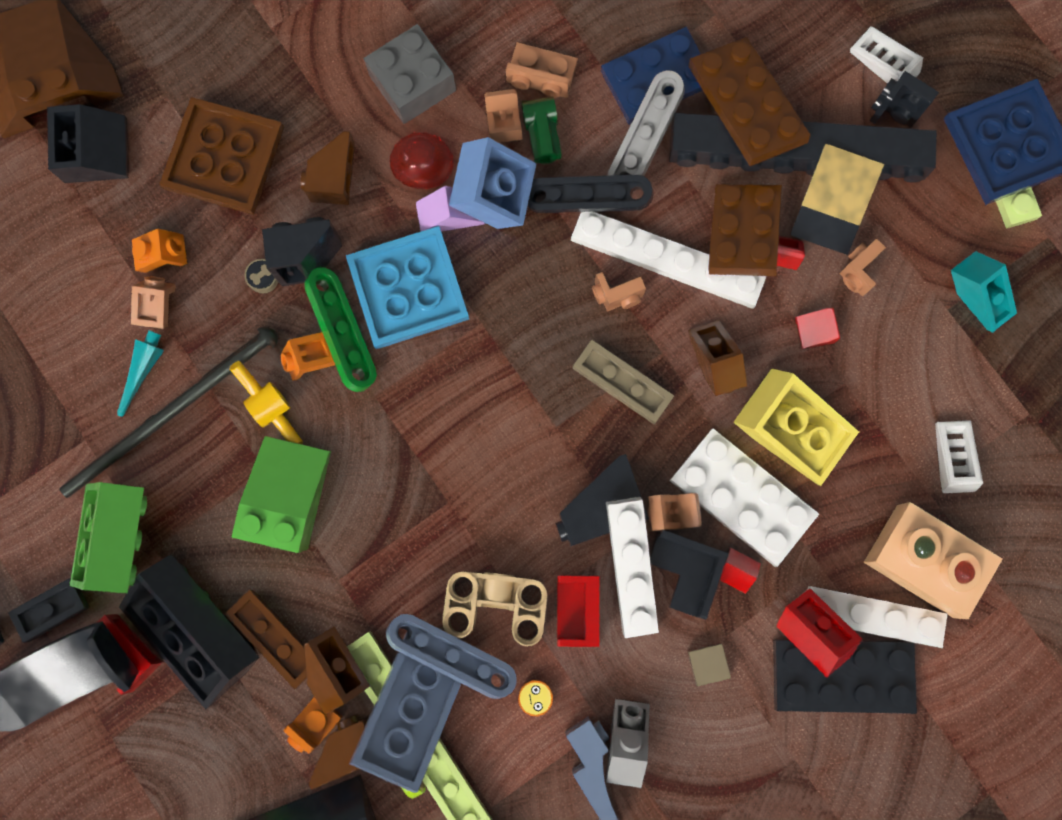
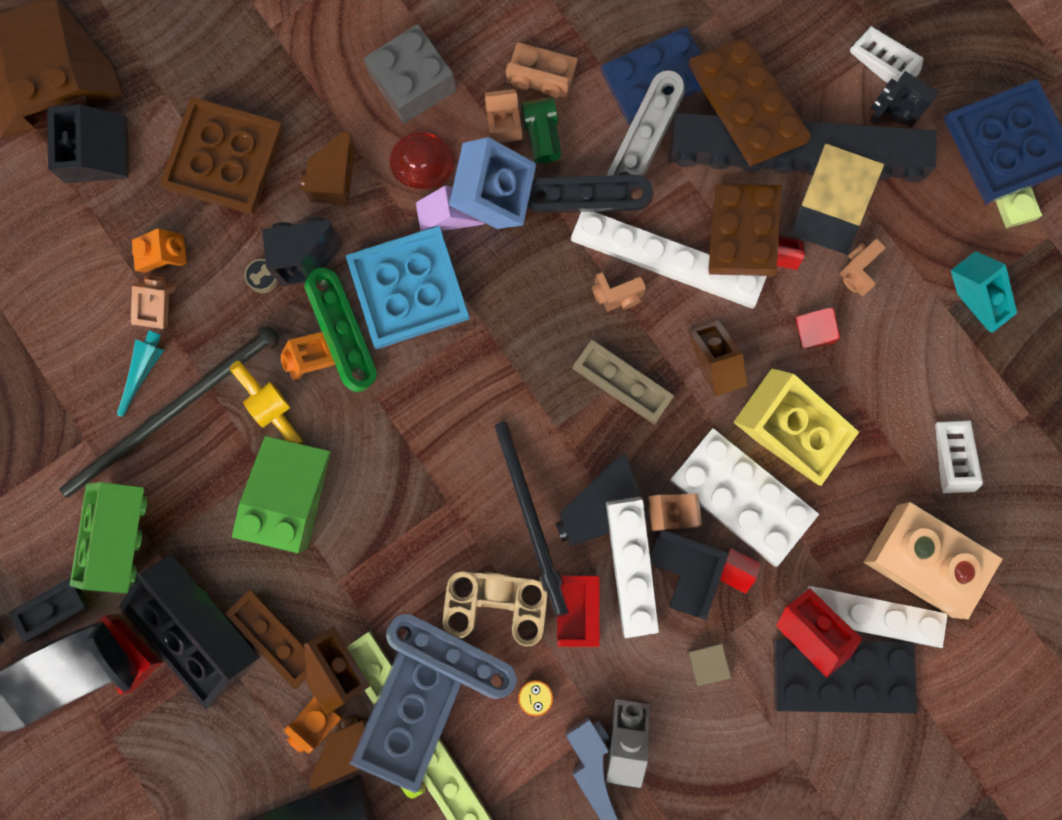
(550, 579): none -> black bar

